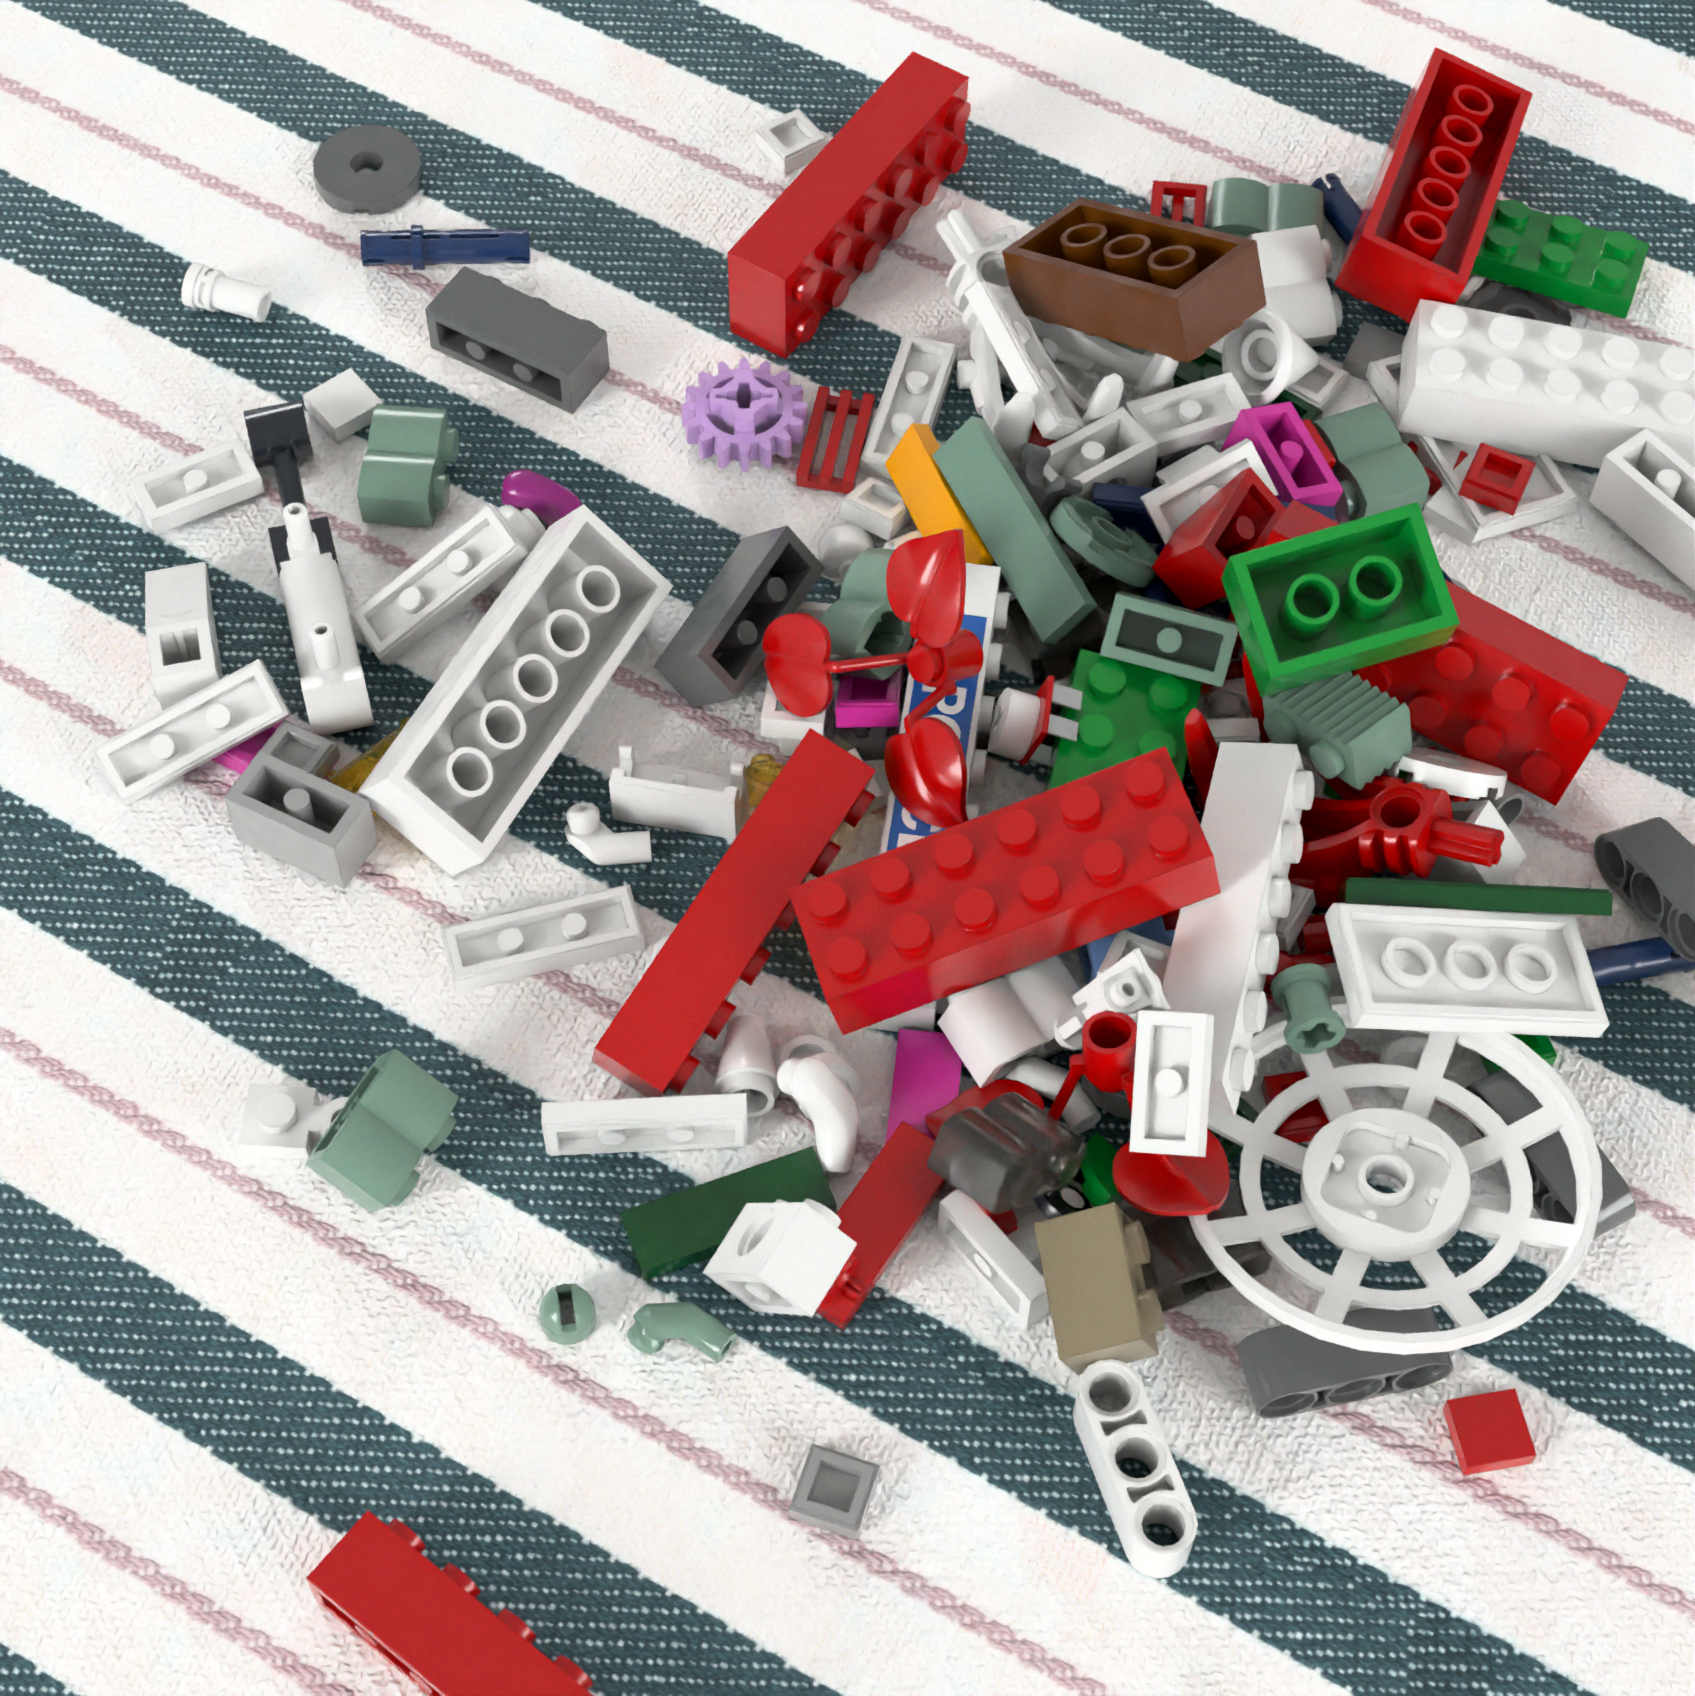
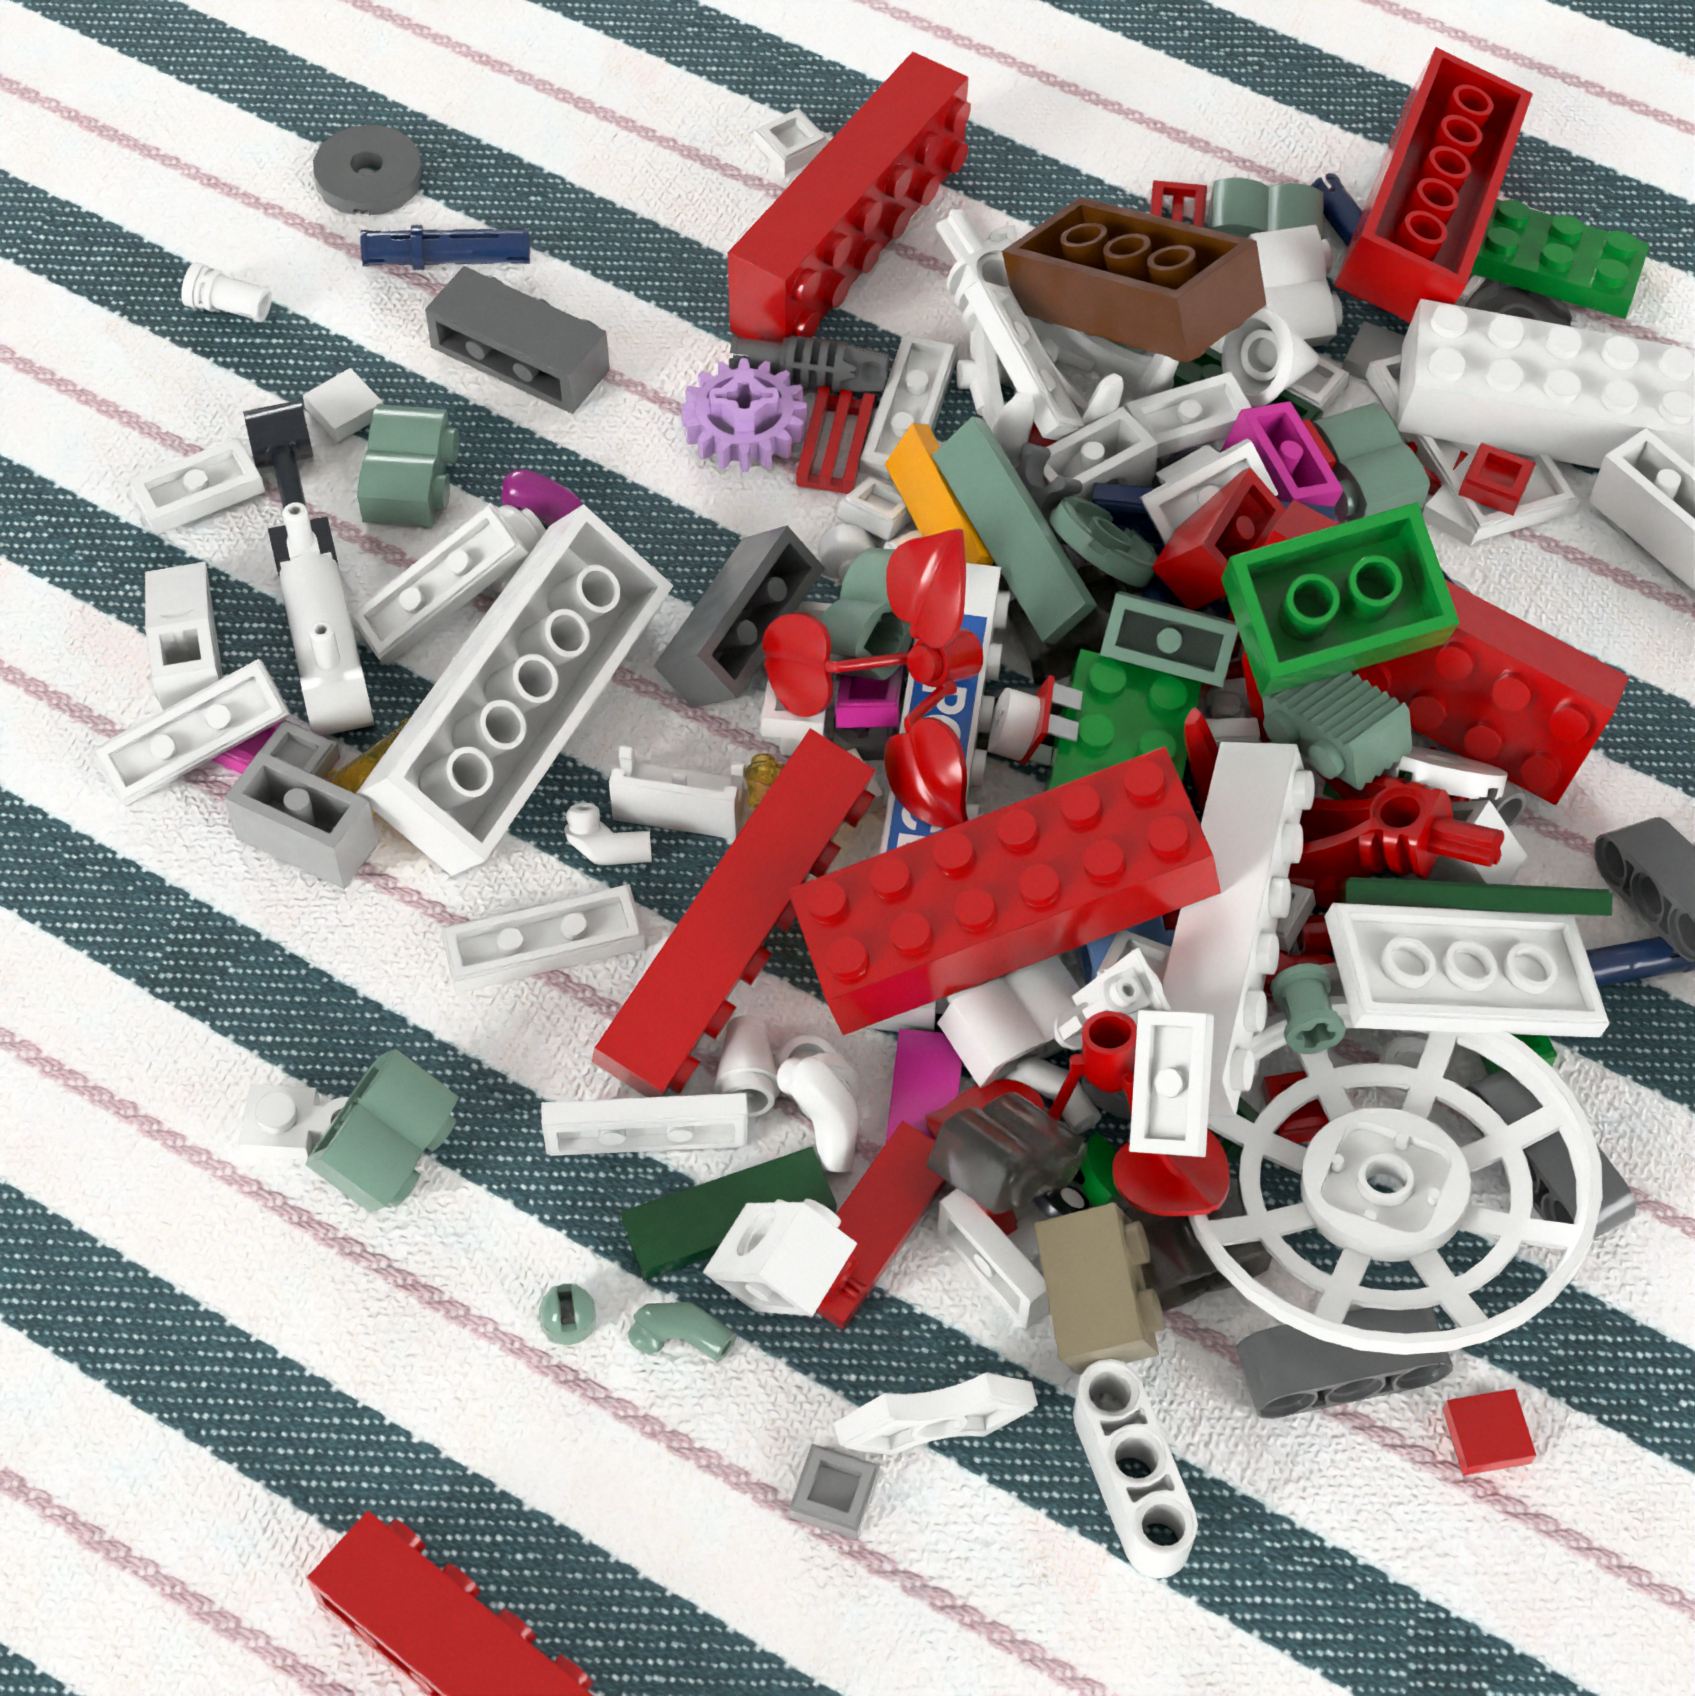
(816, 362): none -> dark grey hinge
(906, 1420): none -> white tile

